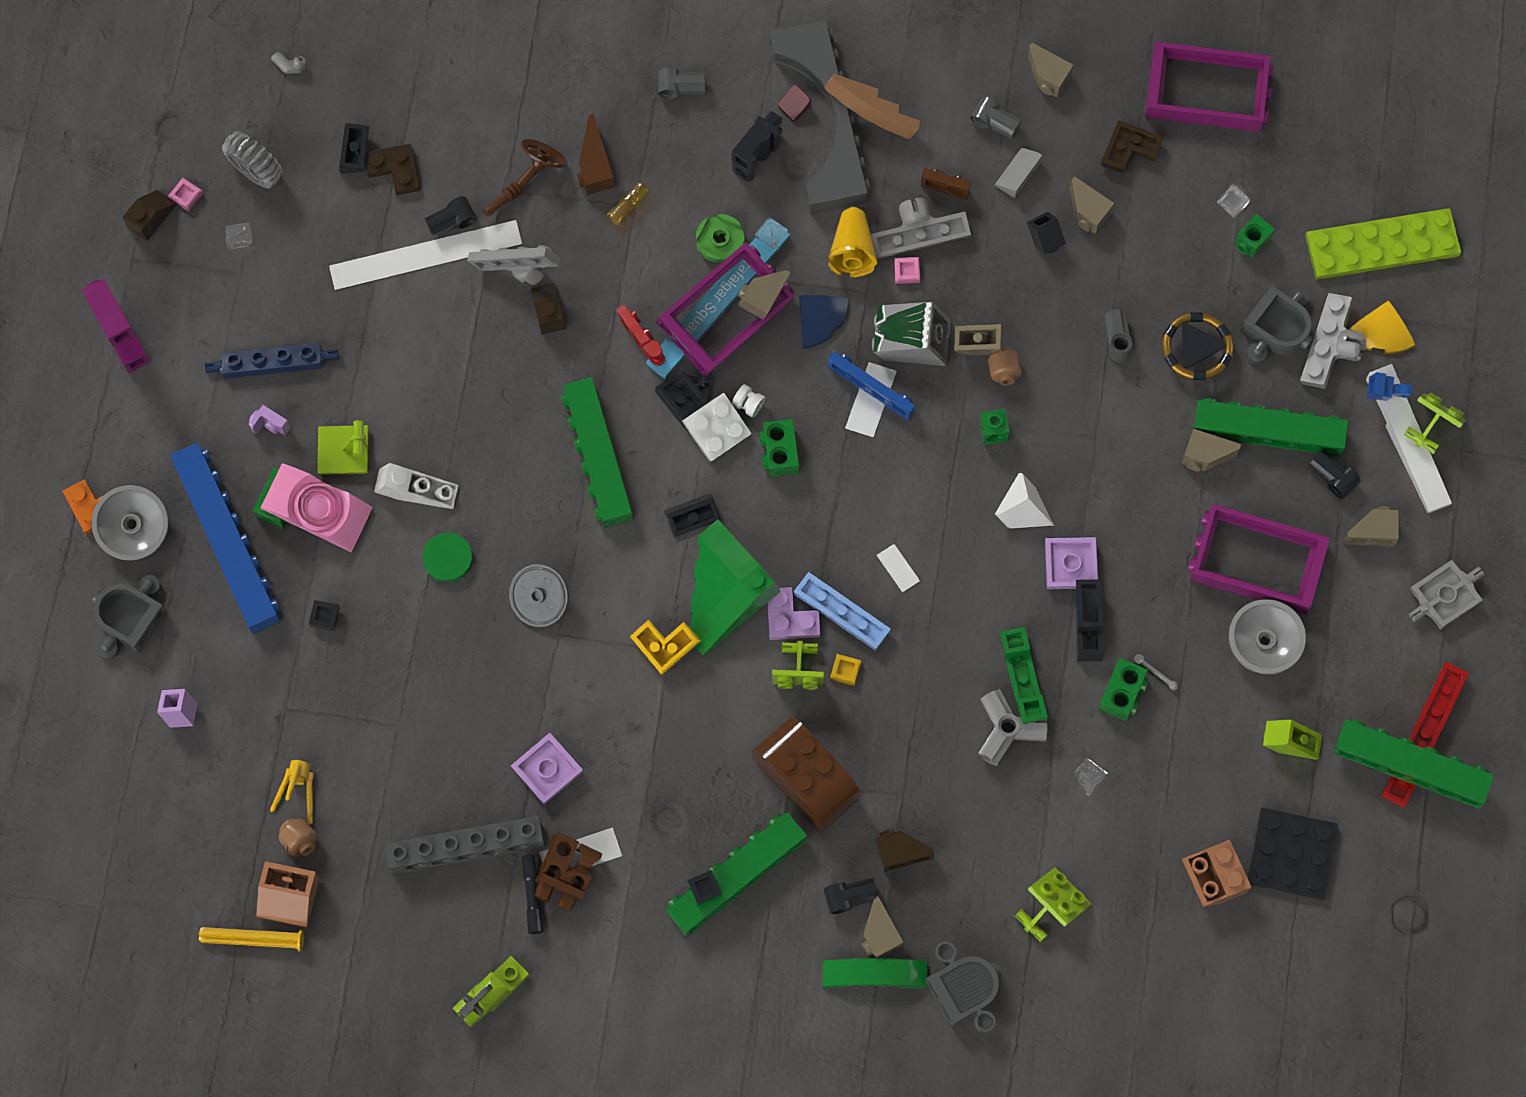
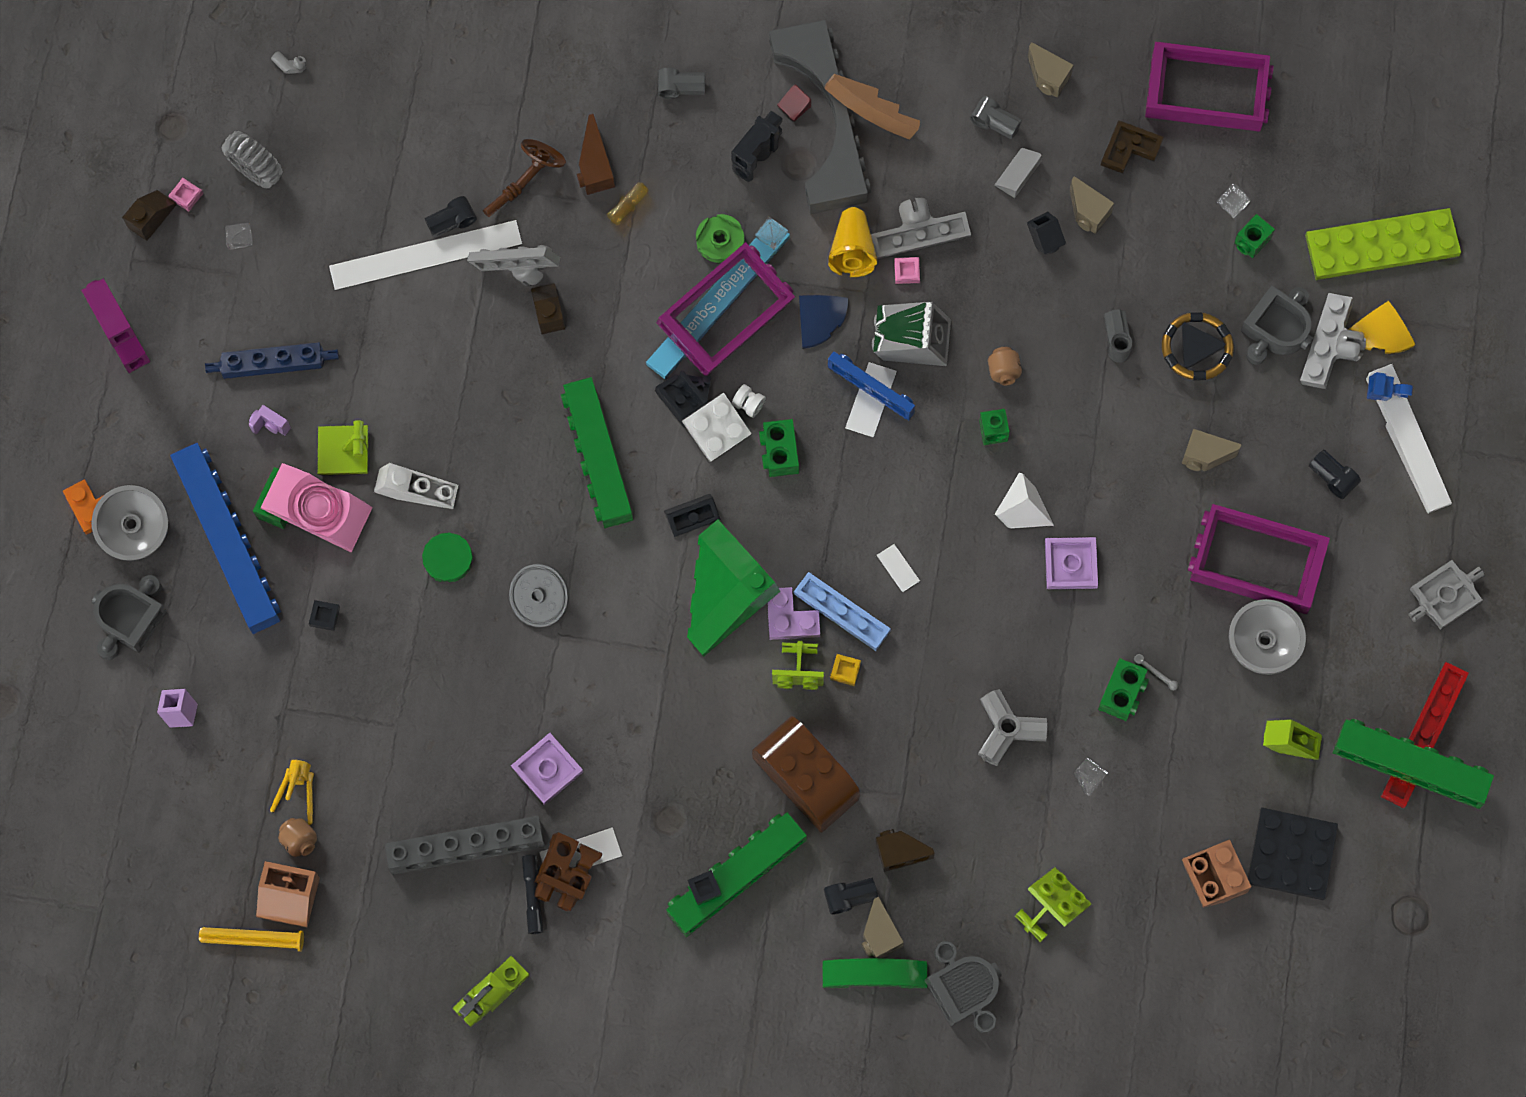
(353, 148): black slope -> none
(395, 161): dark brown plate -> none
(641, 336): red hinge -> none
(665, 651): yellow brick -> none
(762, 292): dark tan slope -> none
(952, 185): reddish brown plate -> none
(978, 339): dark tan slope -> none
(1022, 675): green slope -> none
(1089, 620): black slope -> none
(1271, 427): green brick -> none
(1375, 529): dark tan slope -> none
(1434, 403): lime plate -> none

